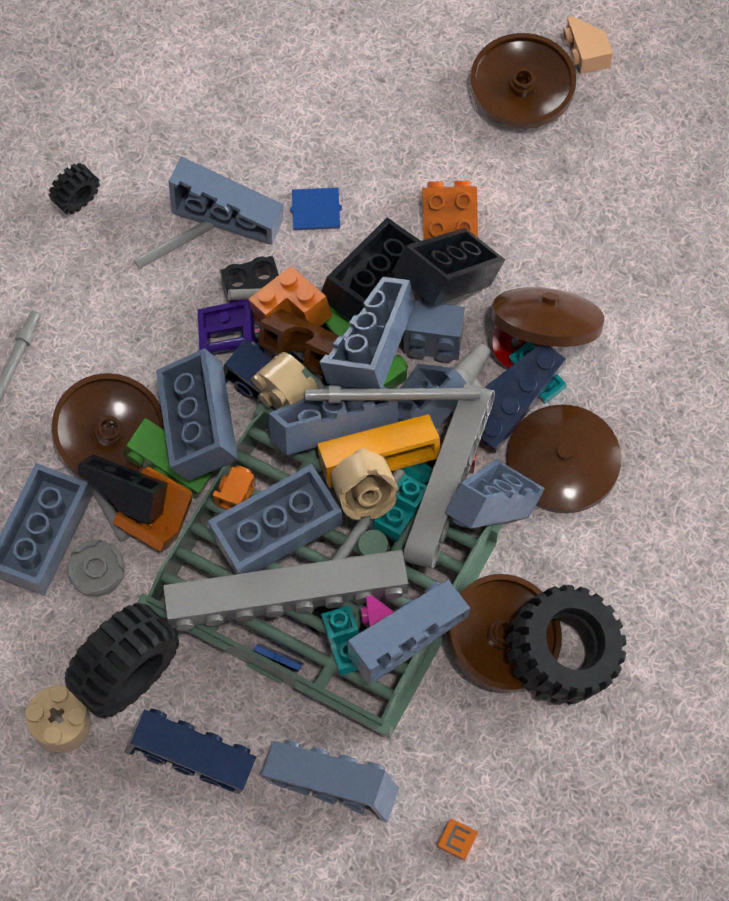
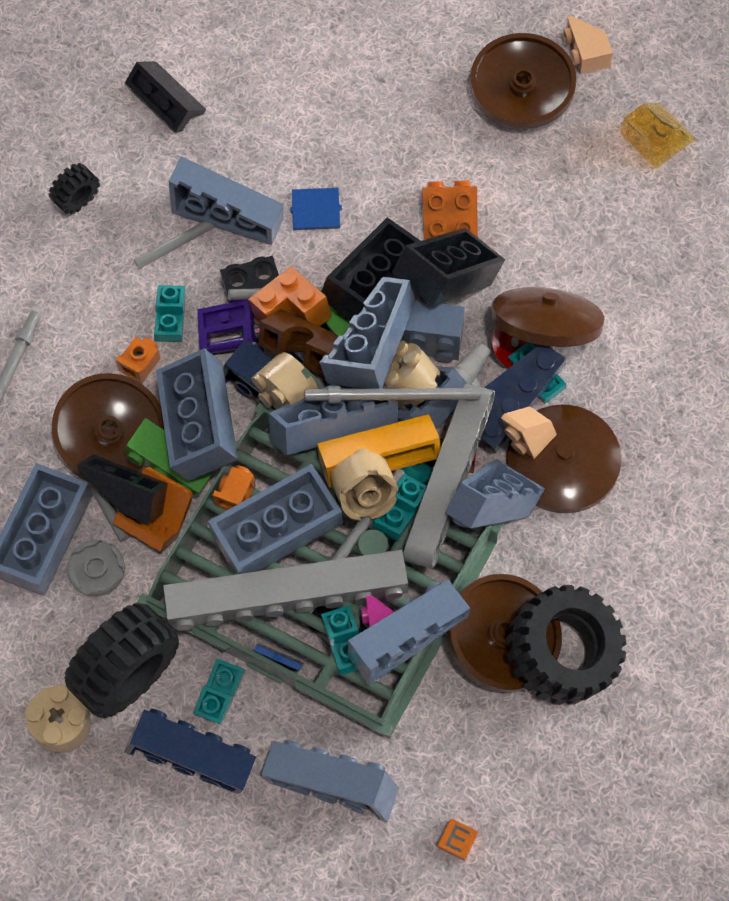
(139, 366): none -> orange brick
(163, 94): none -> black panel
(169, 313): none -> teal slope
(219, 691): none -> teal slope
(411, 370): none -> tan brick
(528, 431): none -> light nougat slope
(655, 133): none -> clear yellow slope

